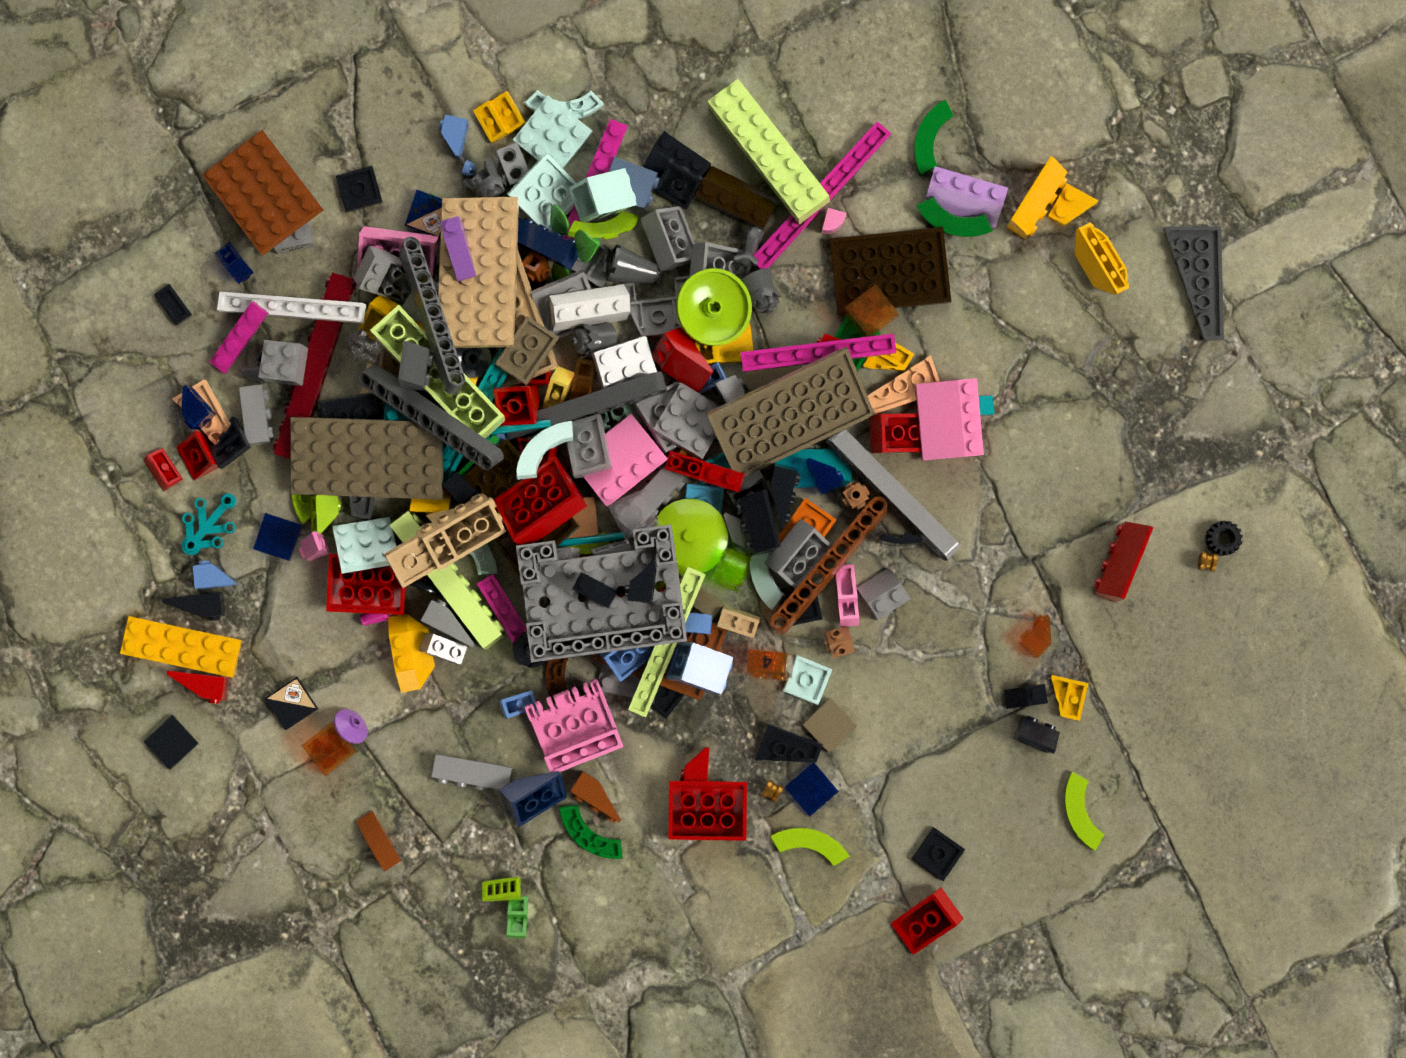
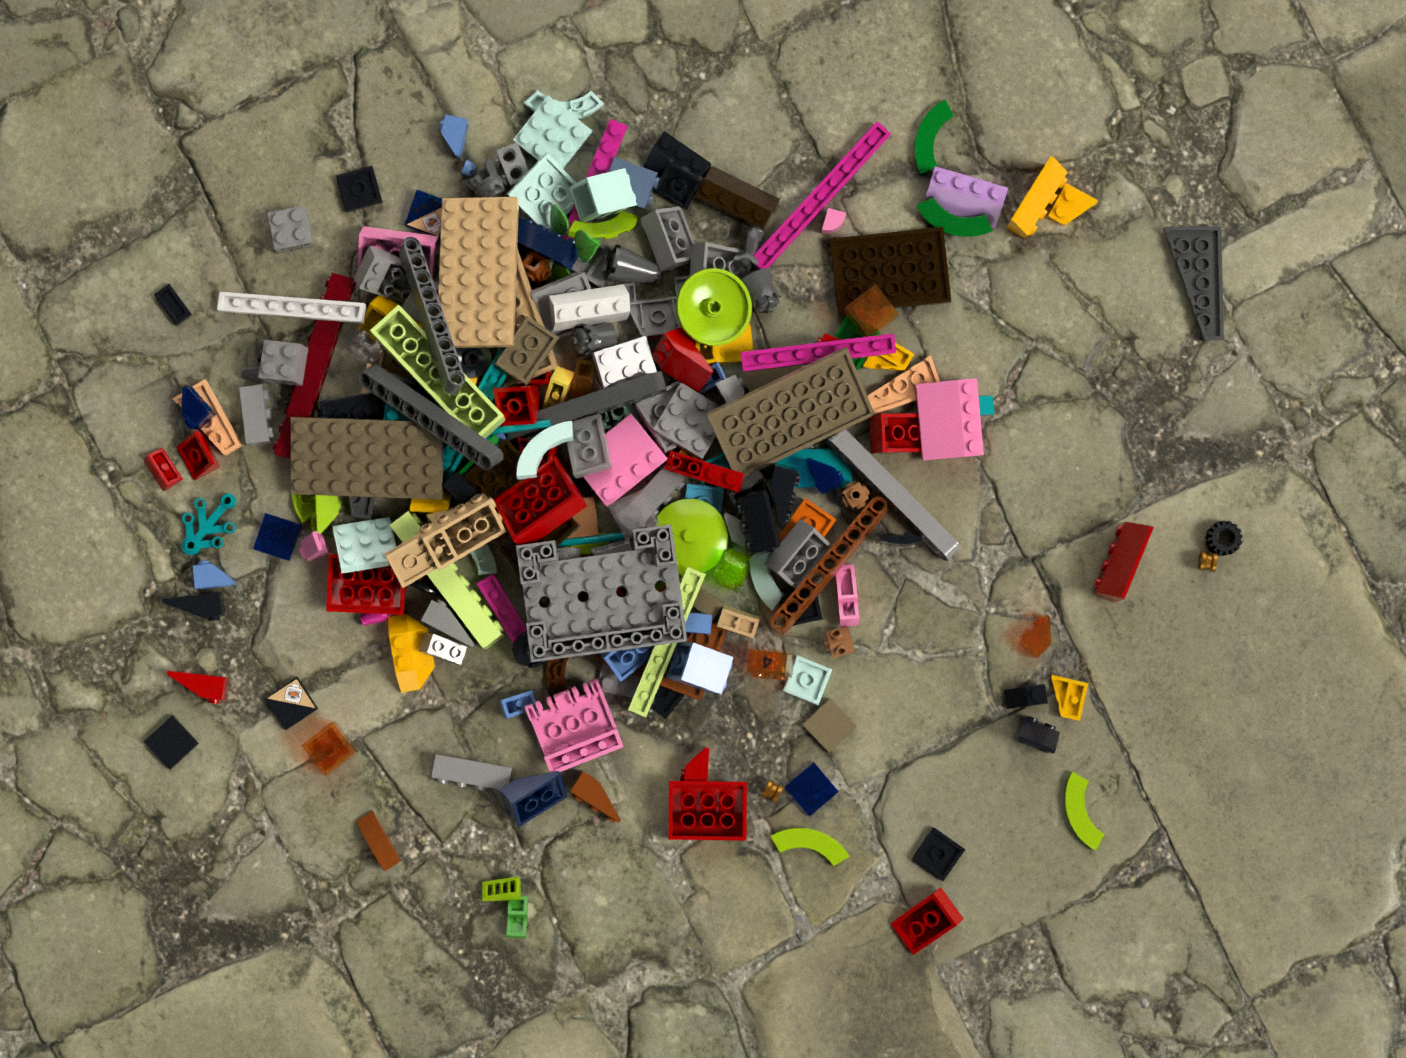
(181, 647): yellow plate -> none
(230, 444): black wing -> none
(234, 263): clear blue slope -> none
(239, 337): dark pink plate -> none
(262, 192): dark orange plate -> none
(350, 726): medium lavender dish -> none
(414, 366): dark grey slope -> none
(458, 248): medium lavender slope -> none
(499, 117): yellow slope -> none
(586, 837): green tile -> none
(594, 590): black slope -> none
(642, 586): black slope -> none
(768, 151): yellowish green brick -> none
(787, 746): black wing -> none
(883, 593): light grey slope -> none
(1100, 260): yellow wedge -> none

